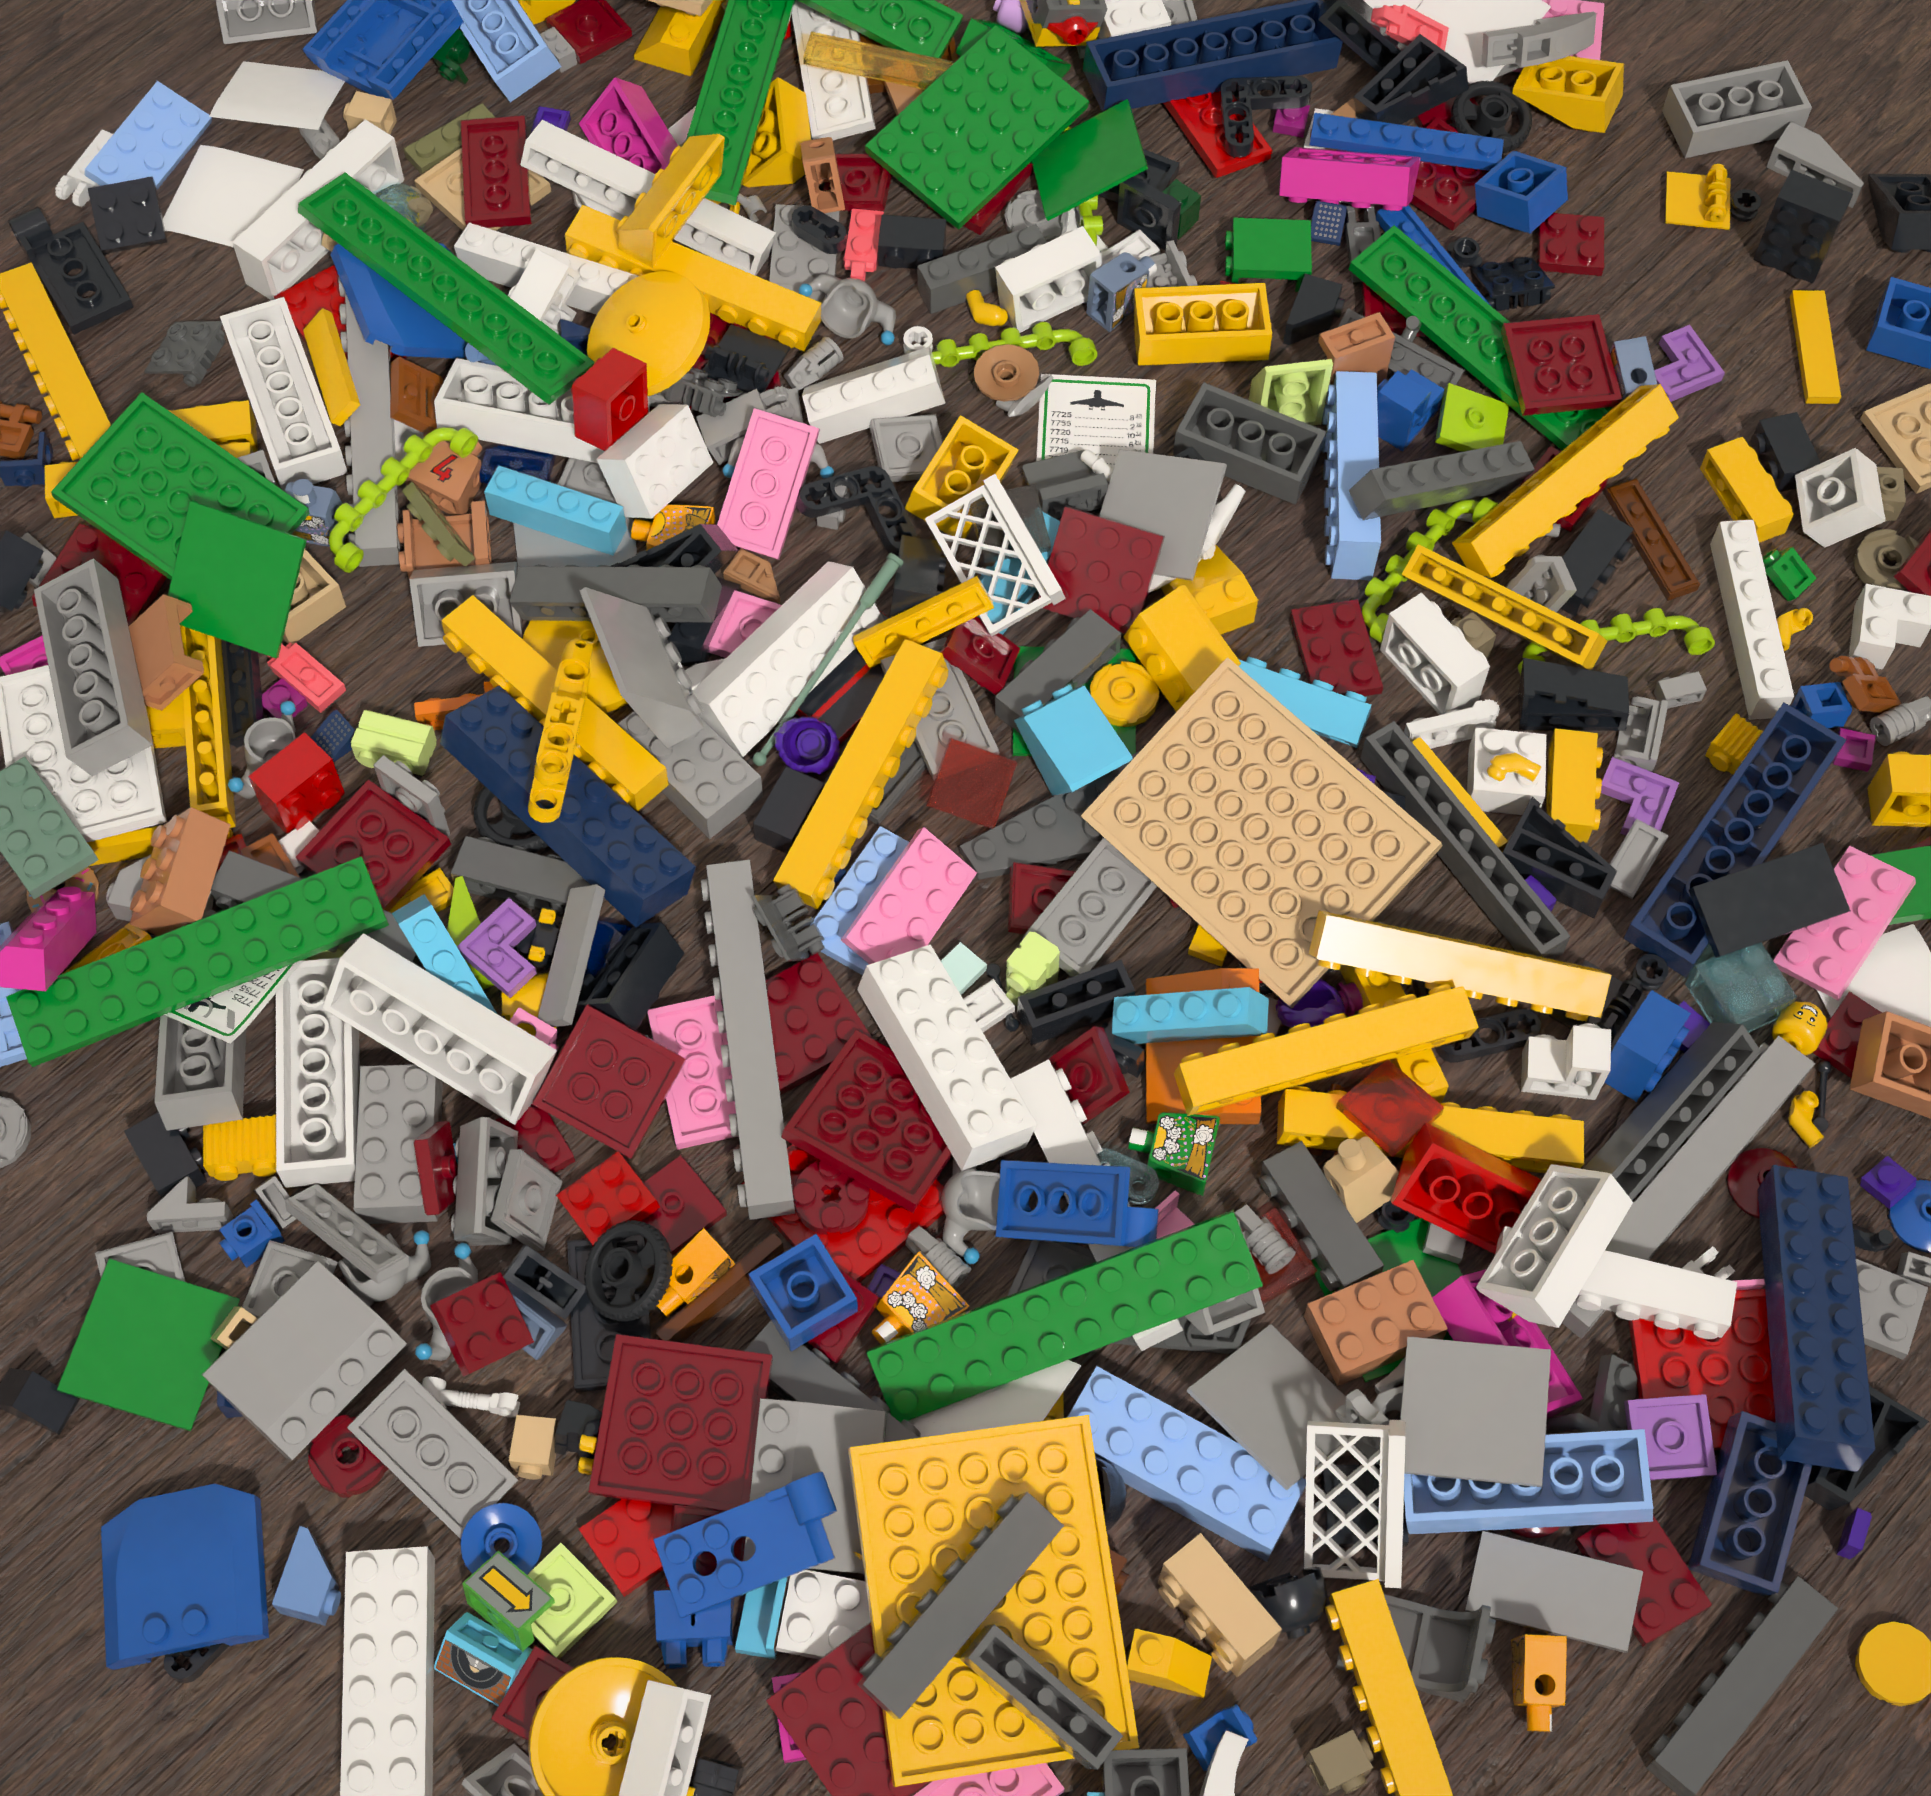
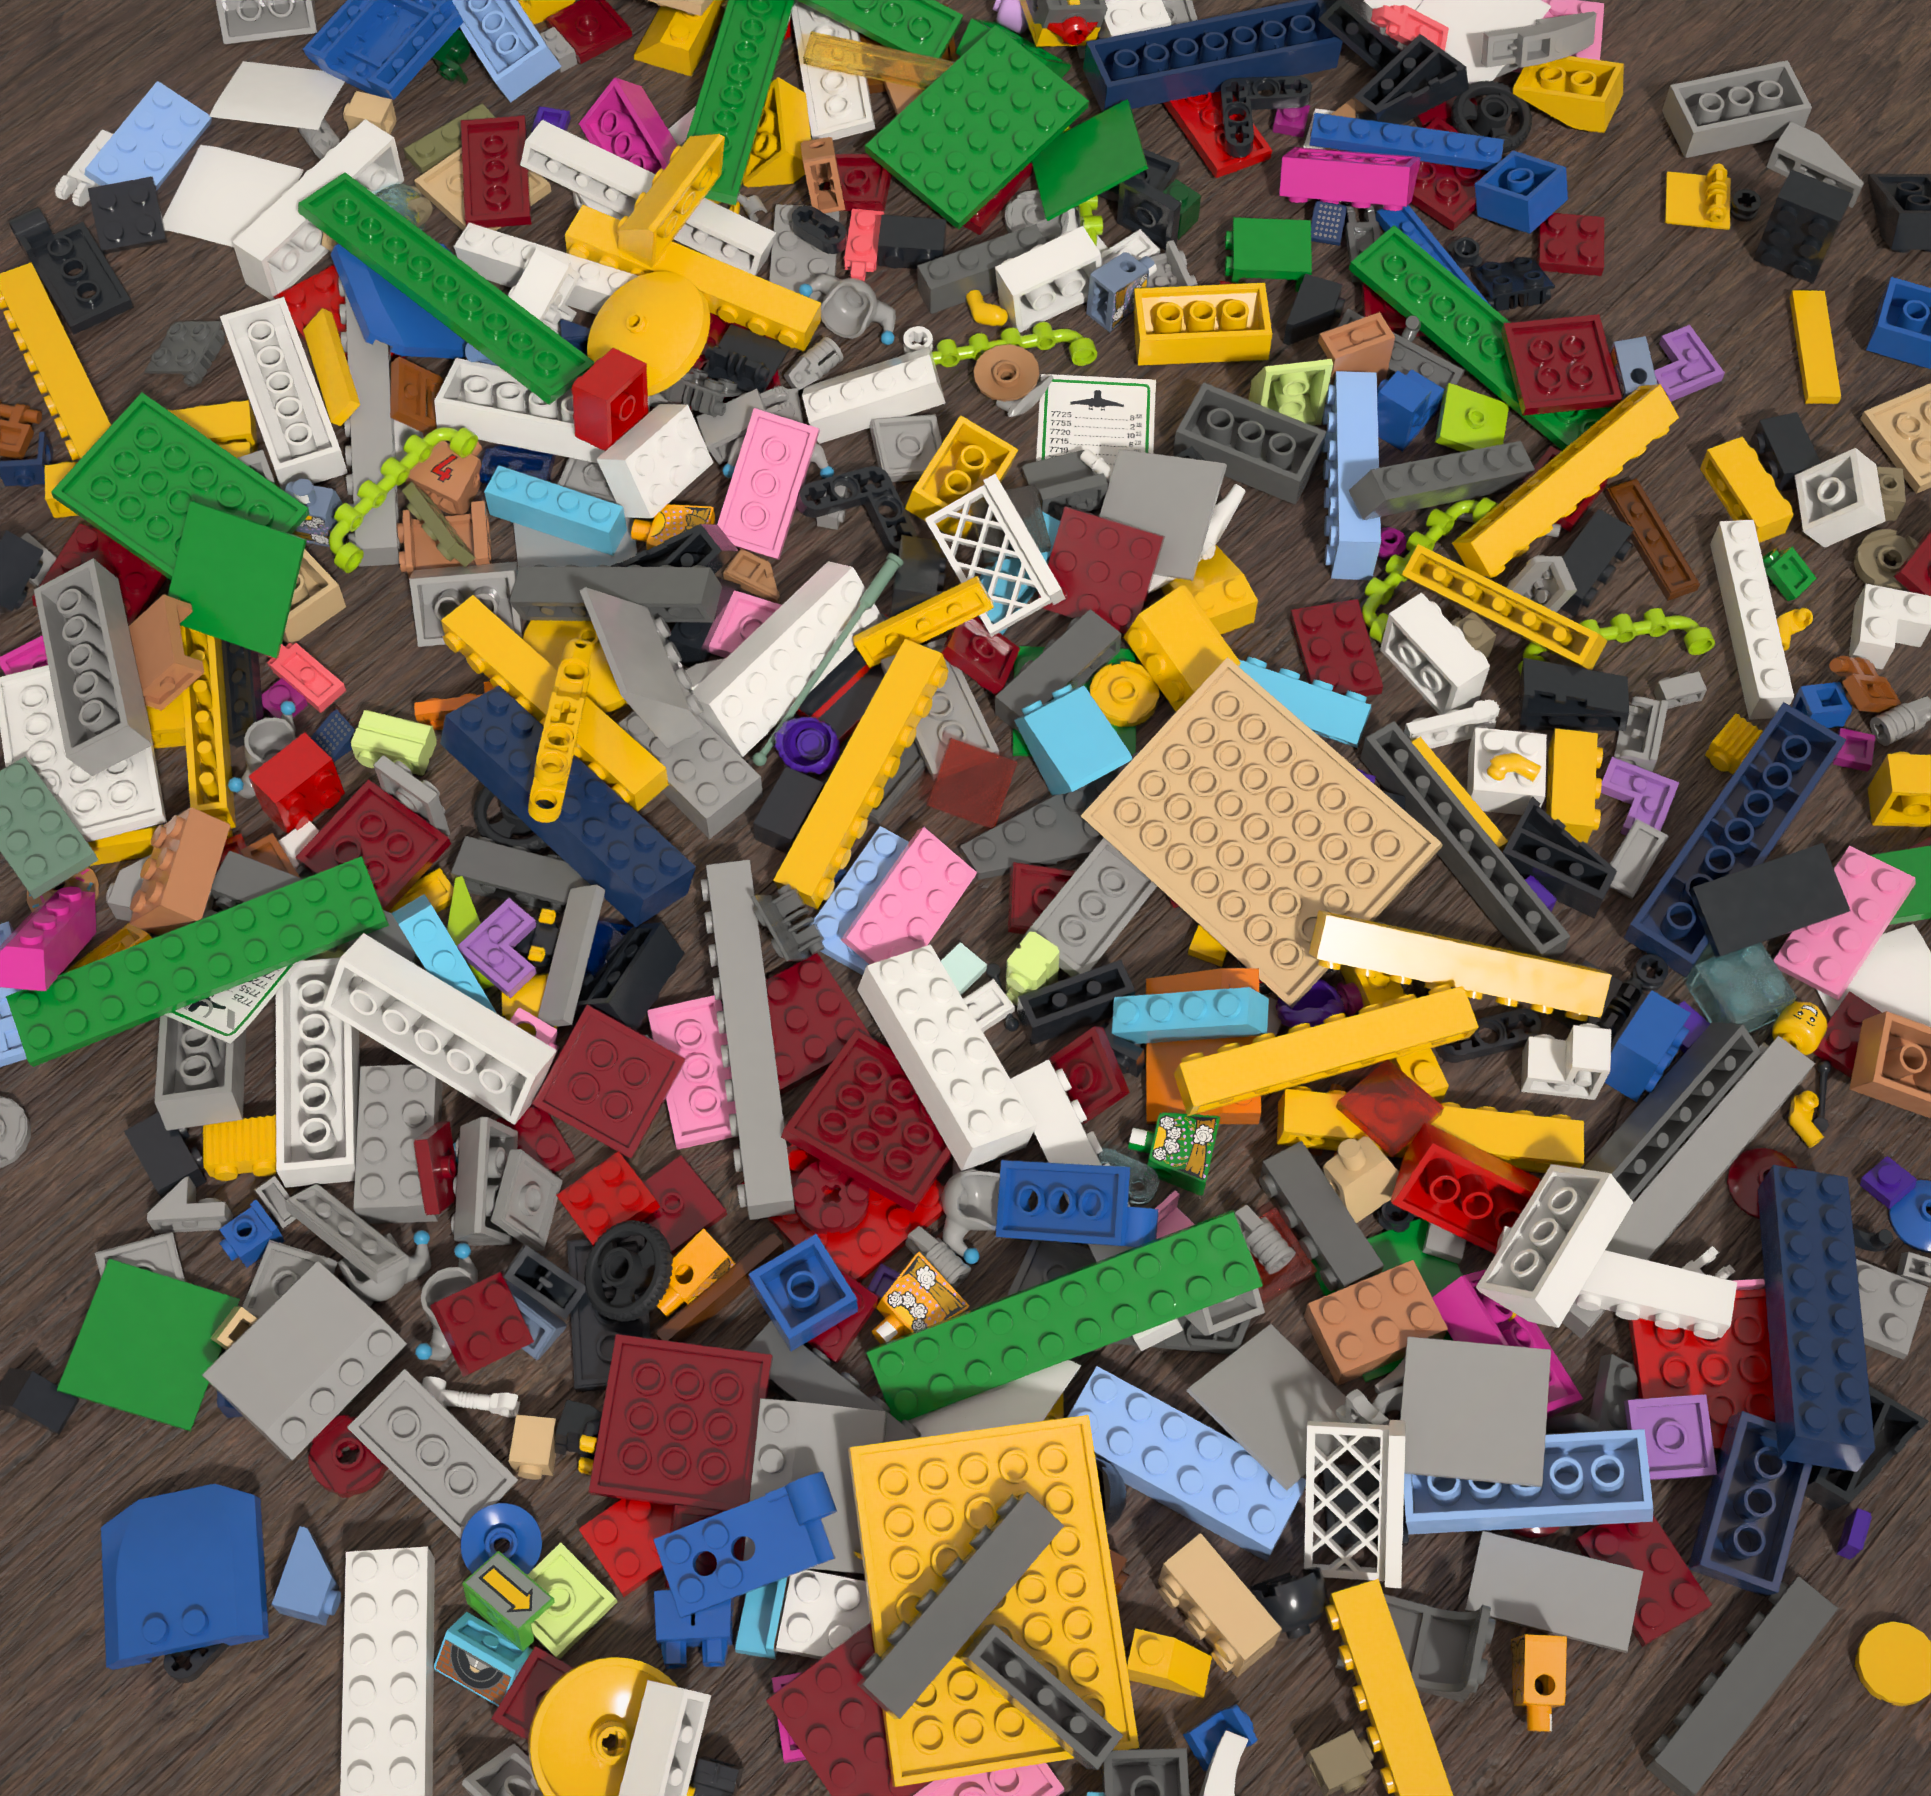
(1388, 550): none -> magenta plate

